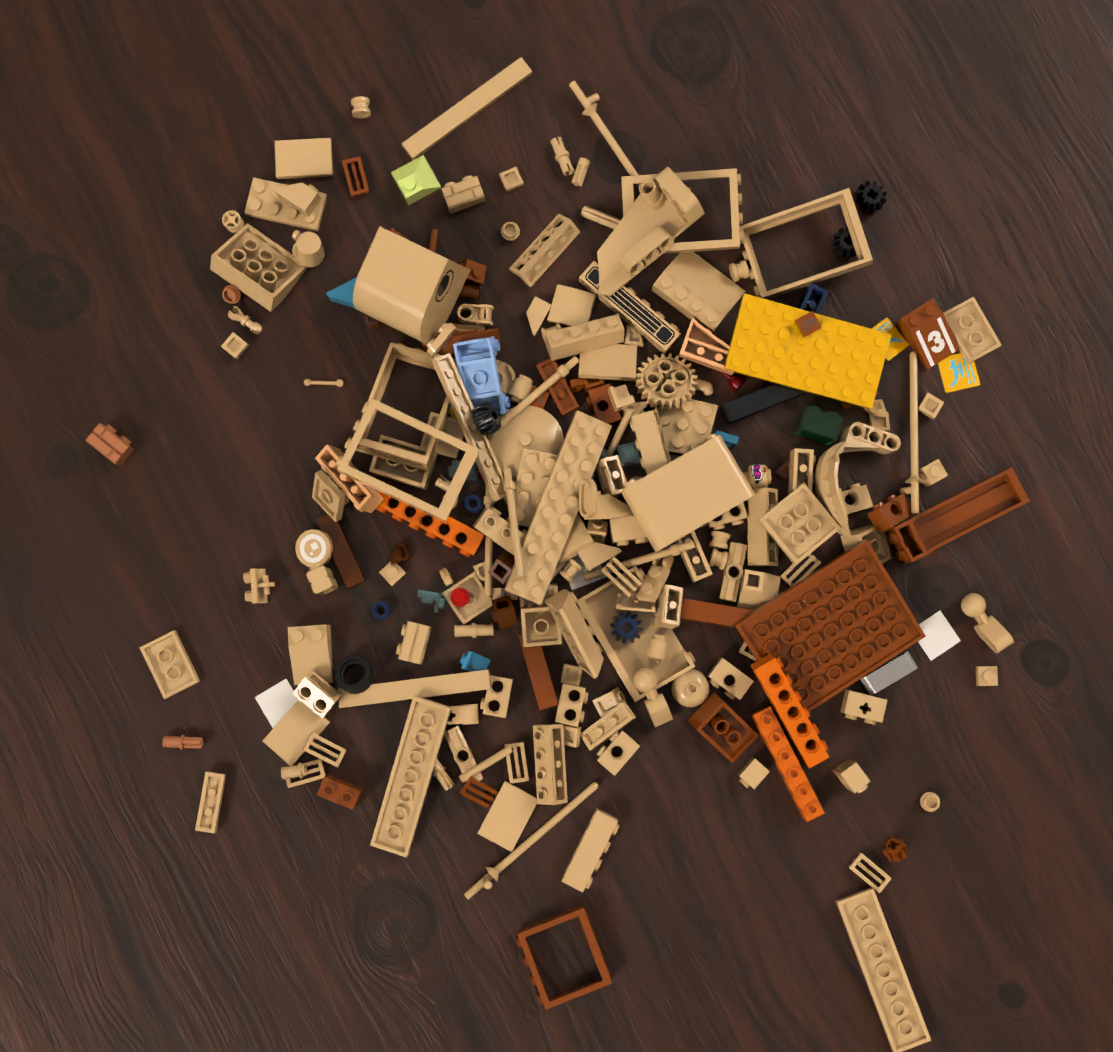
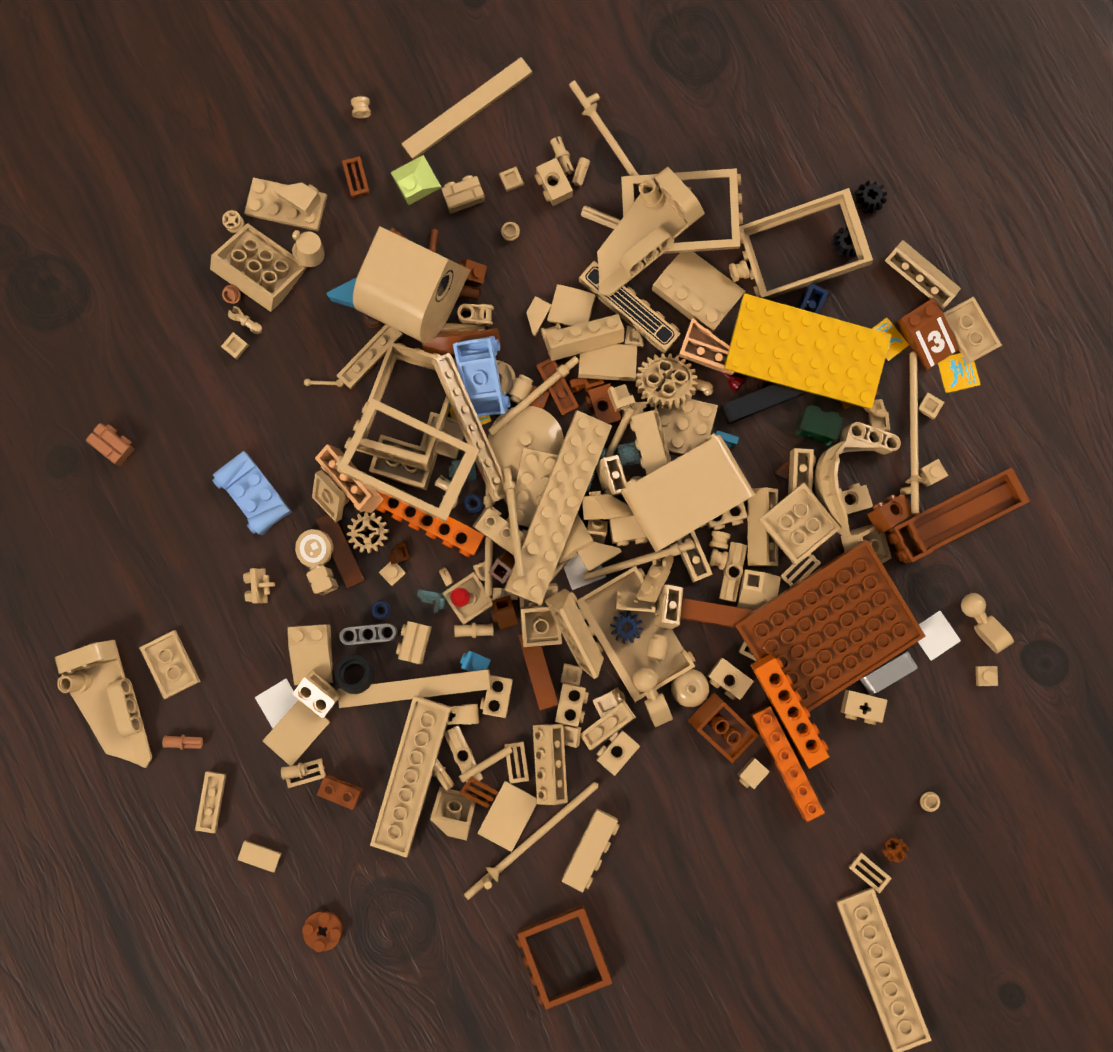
(105, 699): none -> tan panel
(252, 493): none -> light blue piece
(259, 856): none -> tan tile
(303, 158): tan tile -> none
(309, 742): tan tile -> none
(333, 934): none -> dark orange plate
(359, 631): none -> light grey beam
(367, 540): none -> tan gear
(368, 356): none -> tan plate
(435, 345): tan plate -> none
(453, 813): none -> tan slope
(486, 418): black gear -> none
(547, 250): tan fence -> none
(552, 171): none -> tan brick
(570, 570): tan bush -> none
(587, 498): tan tile -> none
(622, 567): tan tile -> none
(758, 476): tan head -> none
(808, 324): dark orange tile -> none
(852, 776): tan brick -> none
(922, 274): none -> tan brick

